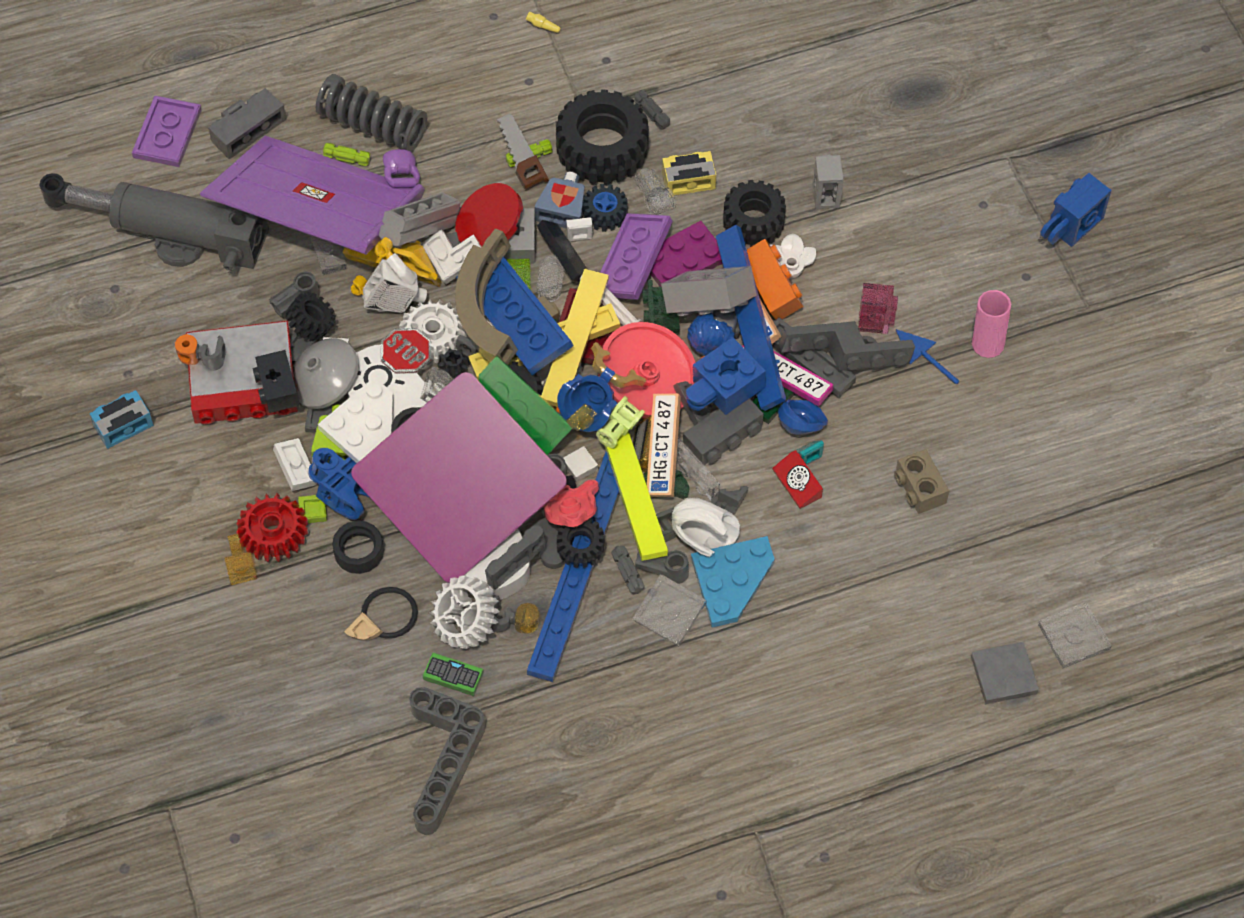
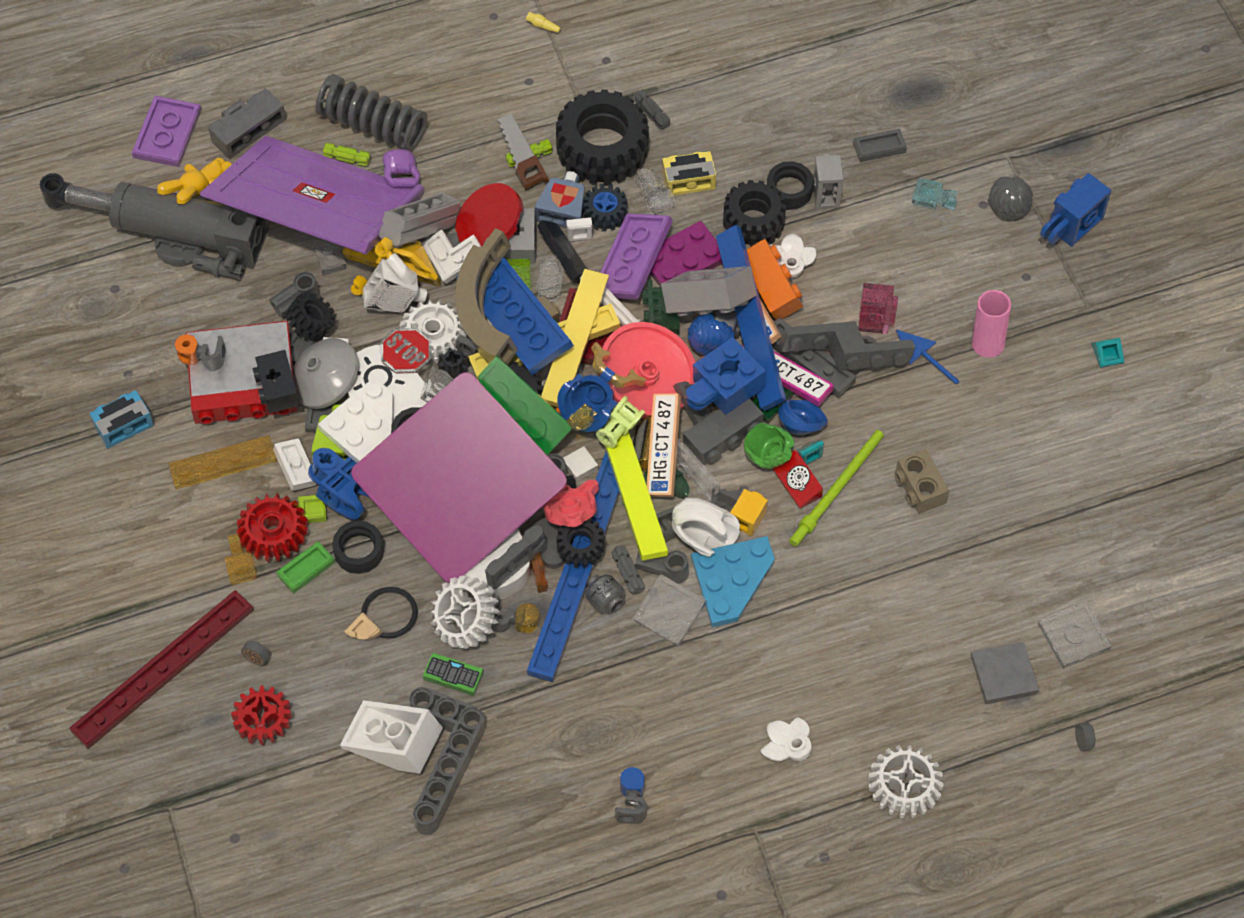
(161, 669): none -> dark red tile
(193, 181): none -> yellow animal
(215, 266): none -> dark grey pin
(222, 462): none -> clear yellow plate
(255, 653): none -> dark grey tile
(273, 718): none -> red gear
(305, 567): none -> bright green tile
(393, 735): none -> white slope
(537, 569): none -> clear orange tile
(605, 594): none -> flat silver head
(633, 789): none -> leg
(750, 511): none -> yellow brick
(768, 445): none -> bright green hair
(785, 738): none -> white plate
(797, 171): none -> black tyre
(809, 521): none -> lime bar
(879, 145): none -> dark grey tile
(927, 782): none -> white gear
(931, 192): none -> clear light blue plate
(1011, 198): none -> dark grey hair
(1085, 736): none -> dark grey tile
(1108, 352): none -> teal slope

